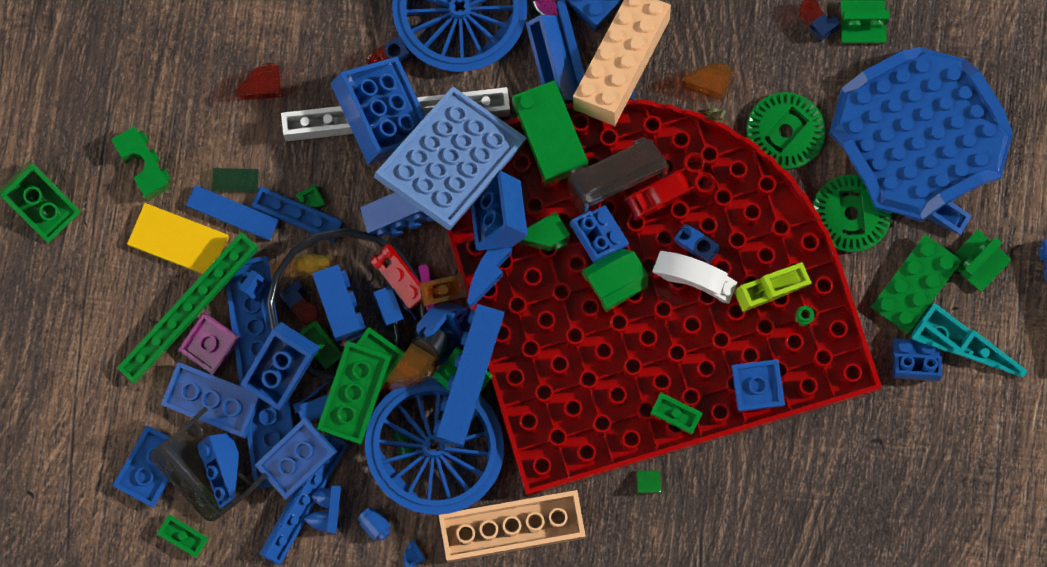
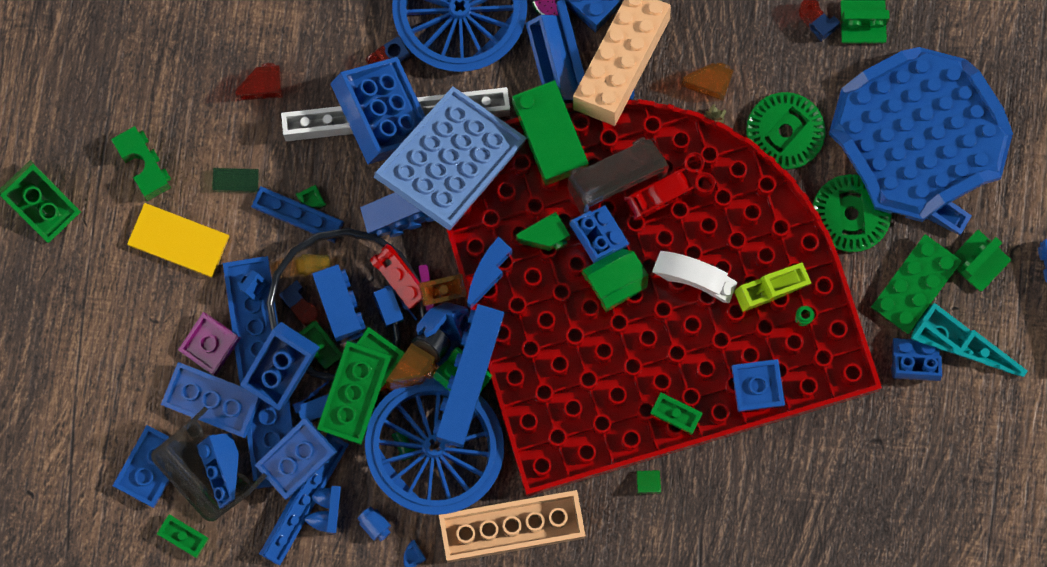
(188, 308): green plate -> none
(232, 213): blue tile -> none
(499, 214): blue slope -> none
(697, 244): leg -> none

